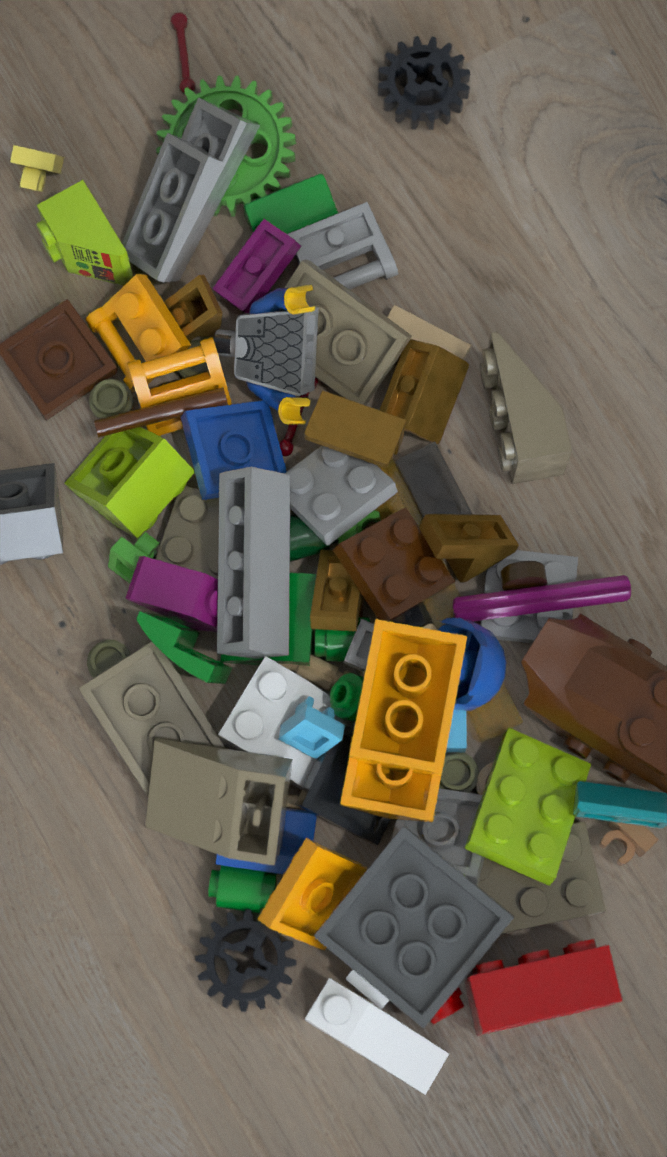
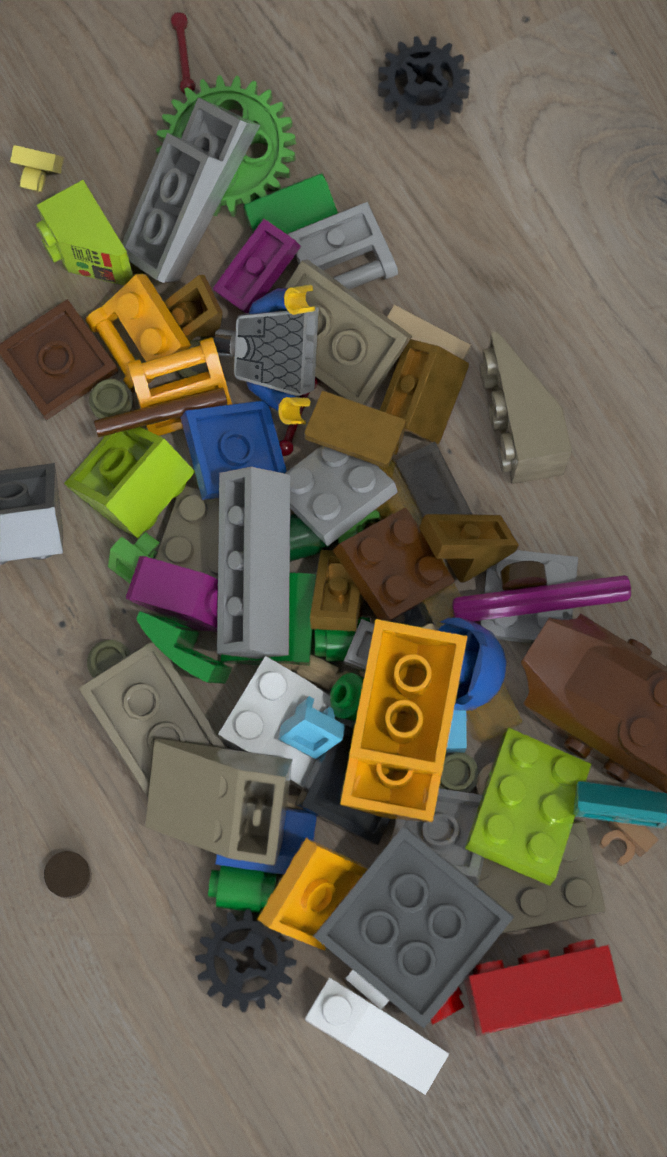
(67, 875): none -> dark brown tile

